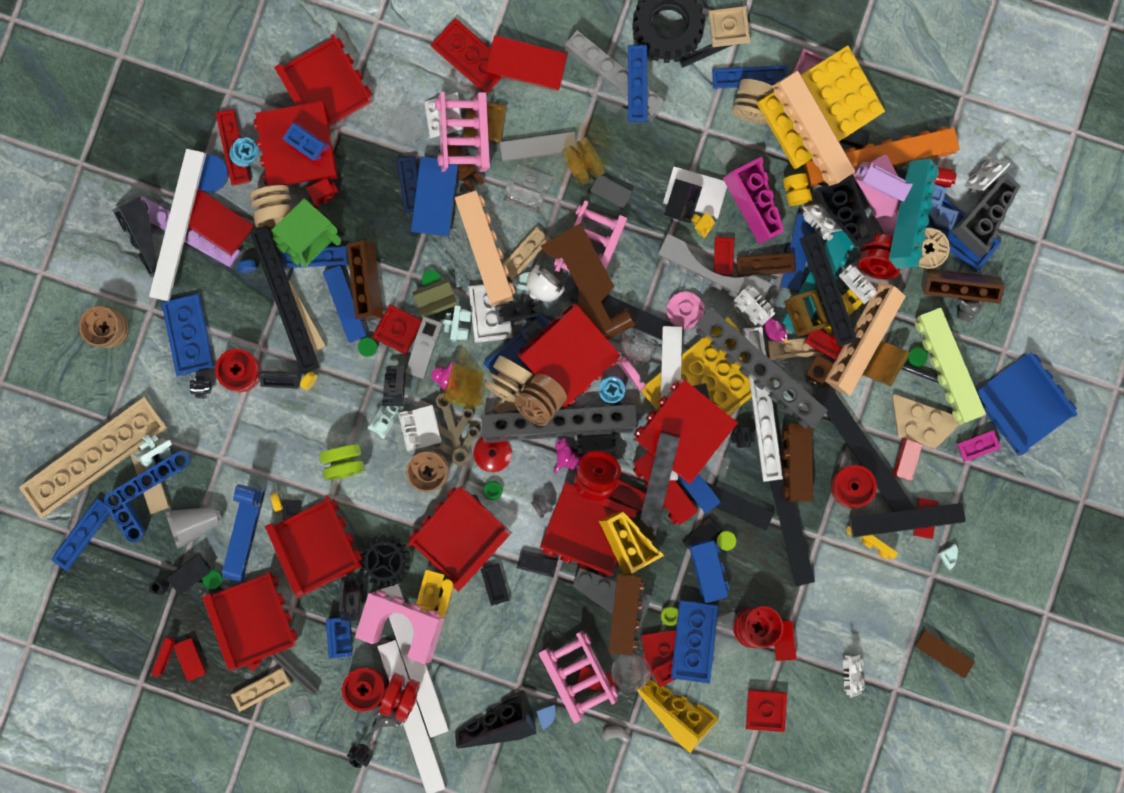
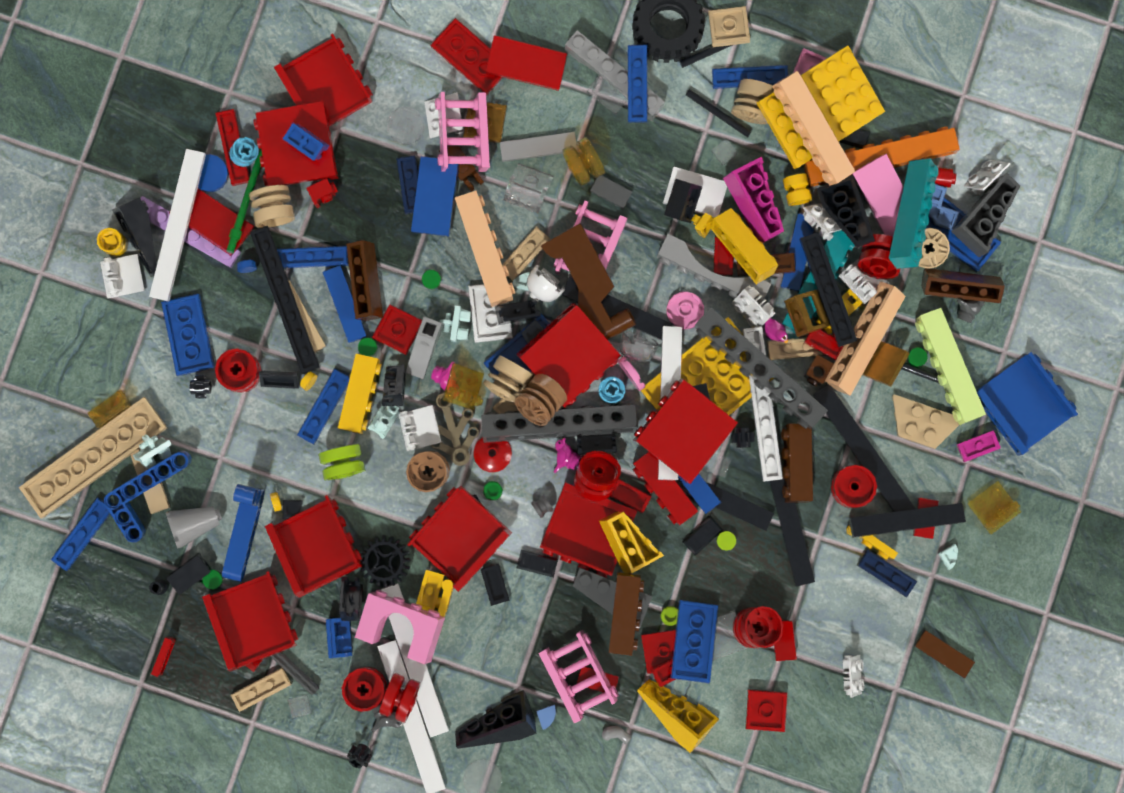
(93, 327): medium nougat wheel -> none
(109, 409): none -> clear yellow hinge
(112, 242): none -> yellow wheel
(122, 276): none -> white hinge
(189, 659): red tile -> none
(235, 233): none -> green bar
(304, 234): bright green container -> none
(324, 406): none -> blue tile
(359, 394): none -> yellow brick
(435, 298): olive panel -> none
(631, 672): clear cylinder -> none
(658, 484): black tile -> none
(709, 570): blue brick -> none
(718, 113): none -> black bar
(744, 246): none -> yellow brick
(882, 180): lavender window -> none
(887, 573): none -> dark blue tile
(907, 459): tile -> none
(994, 507): none -> clear yellow hinge

